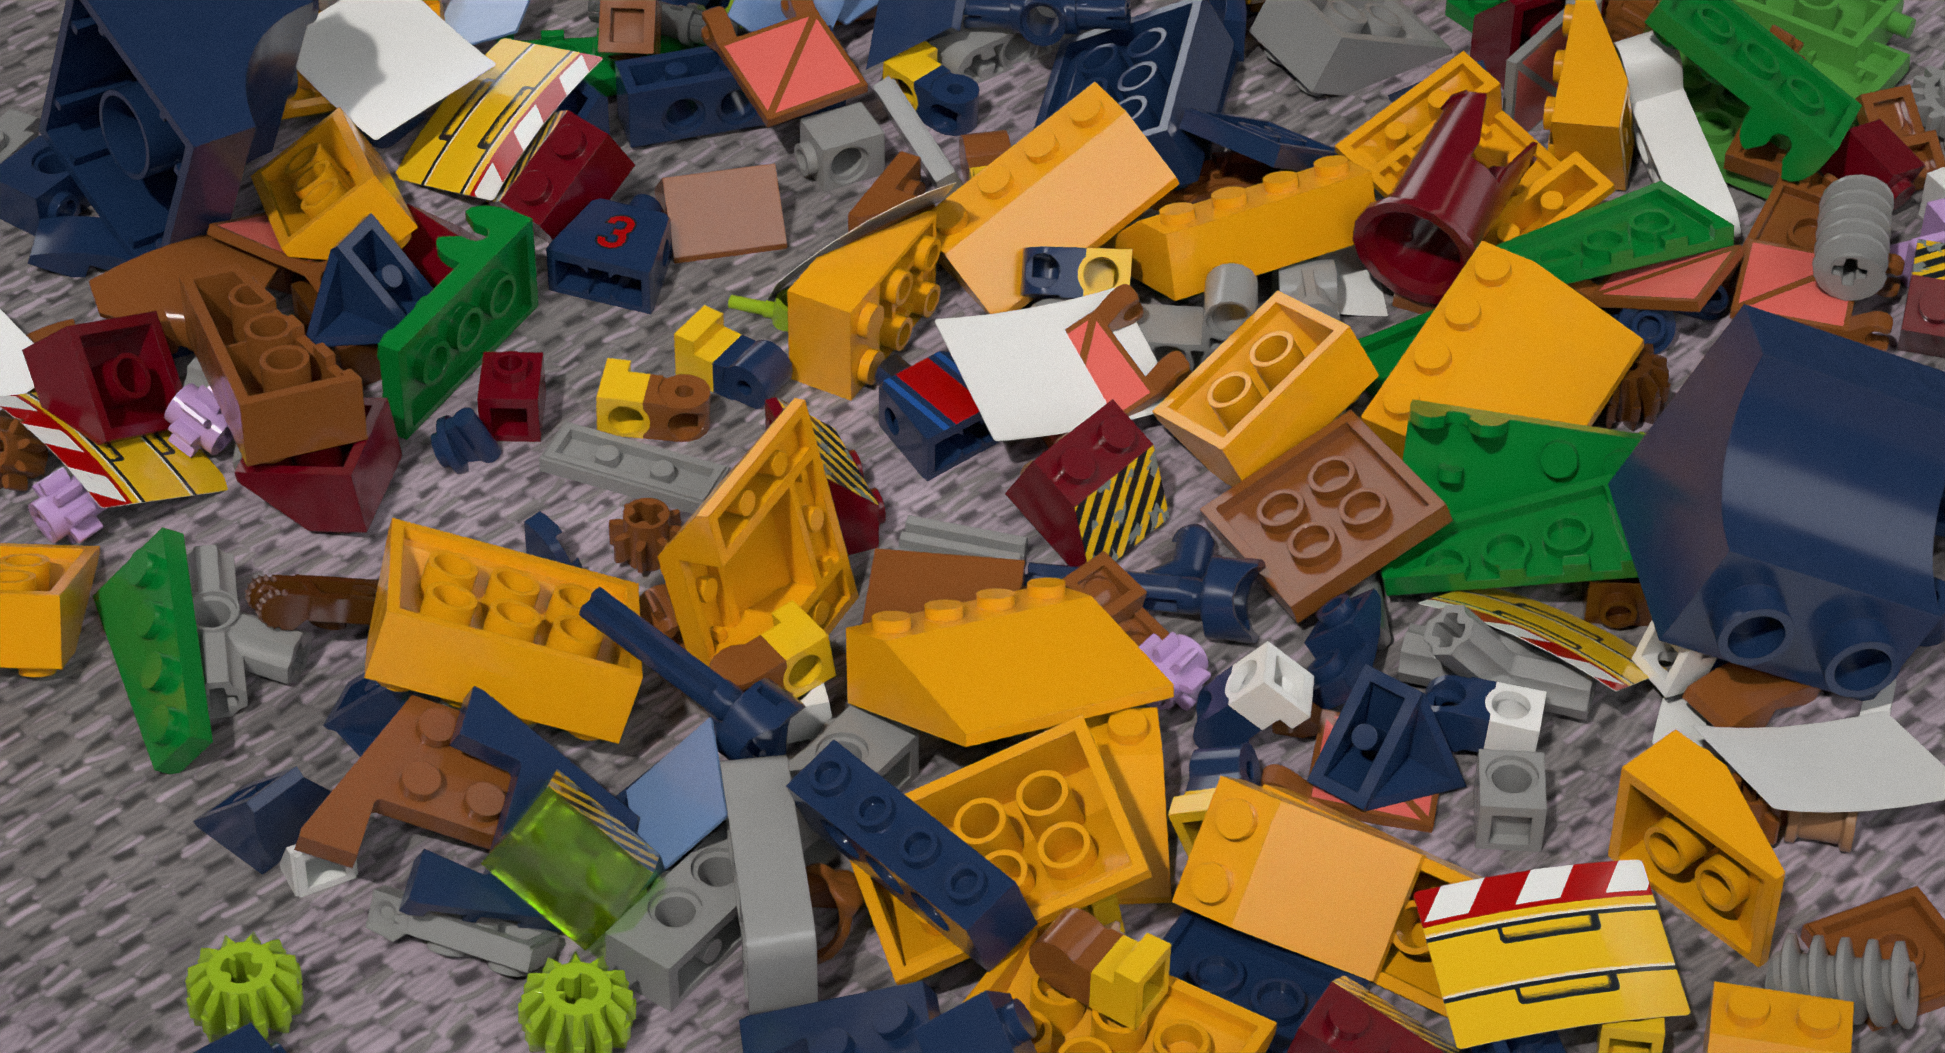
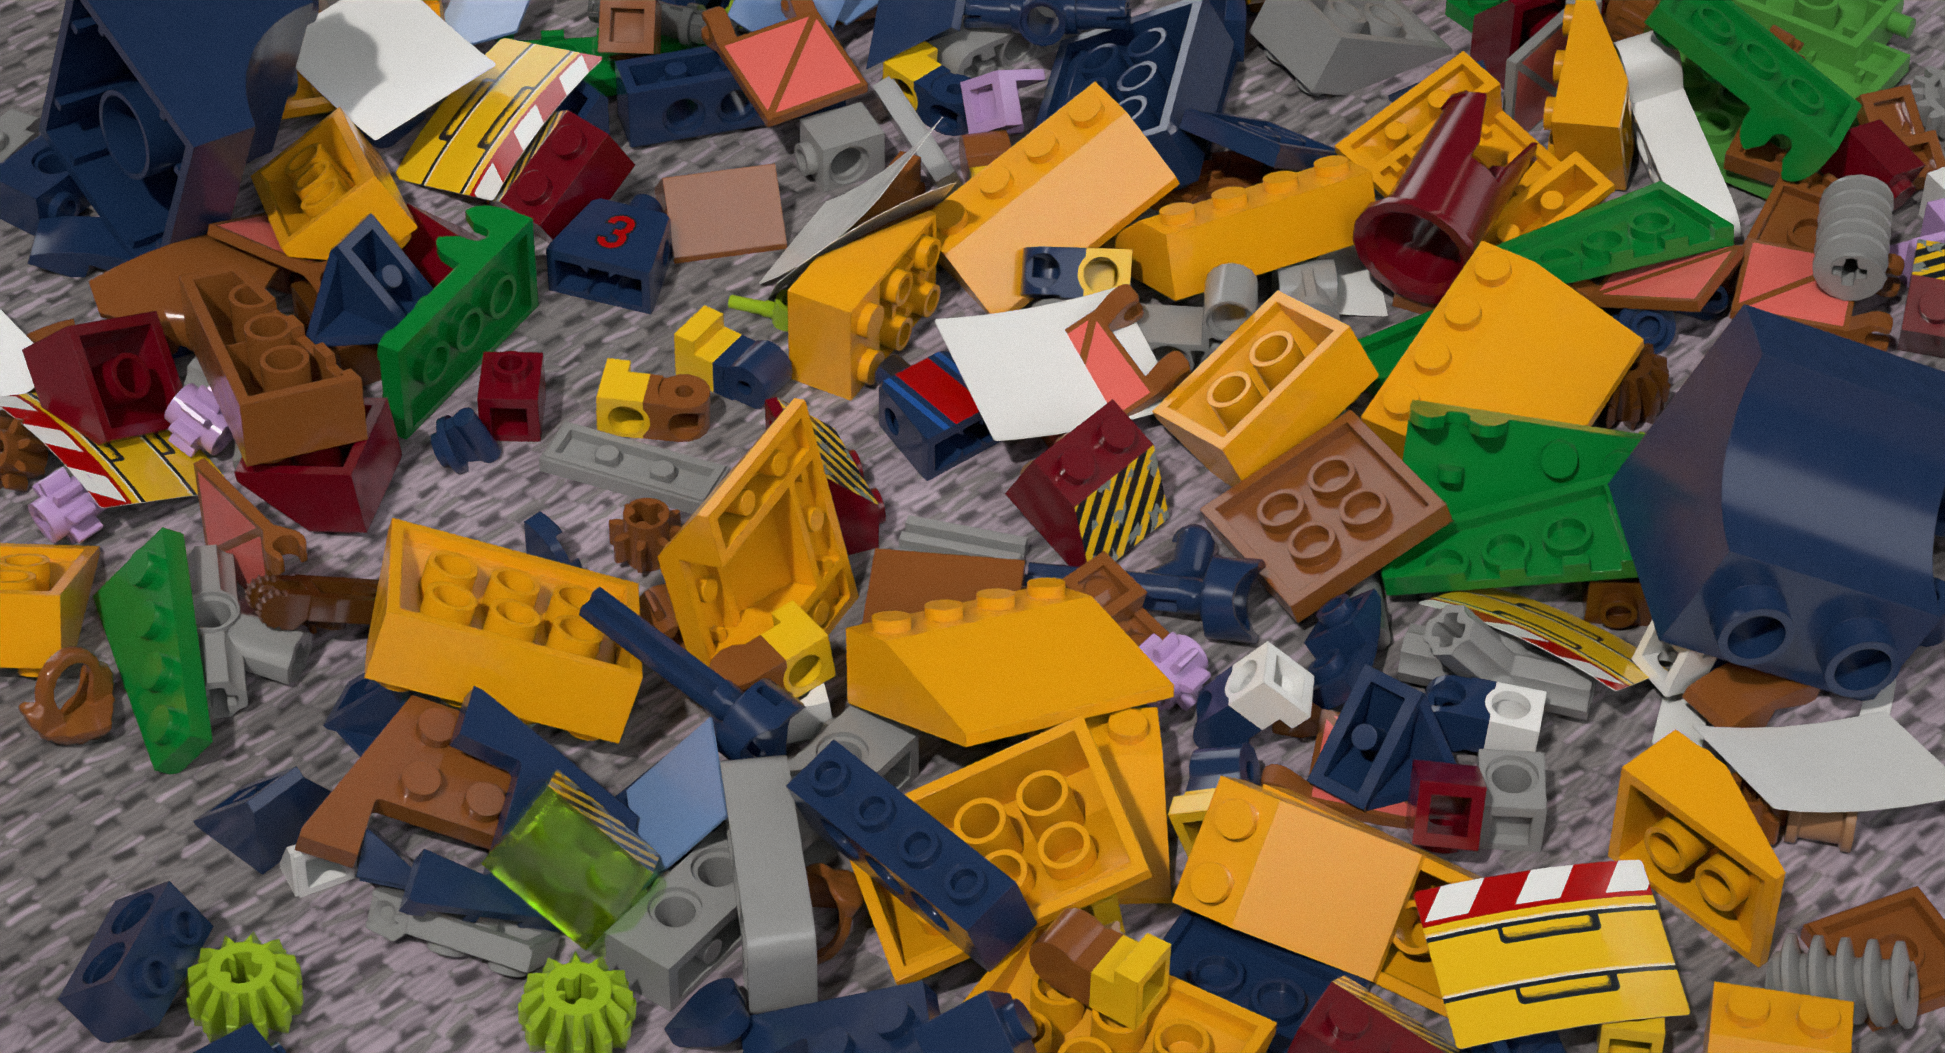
(83, 715): none -> dark orange piece
(136, 963): none -> dark blue brick
(244, 530): none -> flag
(382, 862): none -> dark blue slope
(710, 1017): none -> dark blue tile
(838, 216): none -> white sticker
(994, 101): none -> lavender panel
(1445, 806): none -> dark red brick

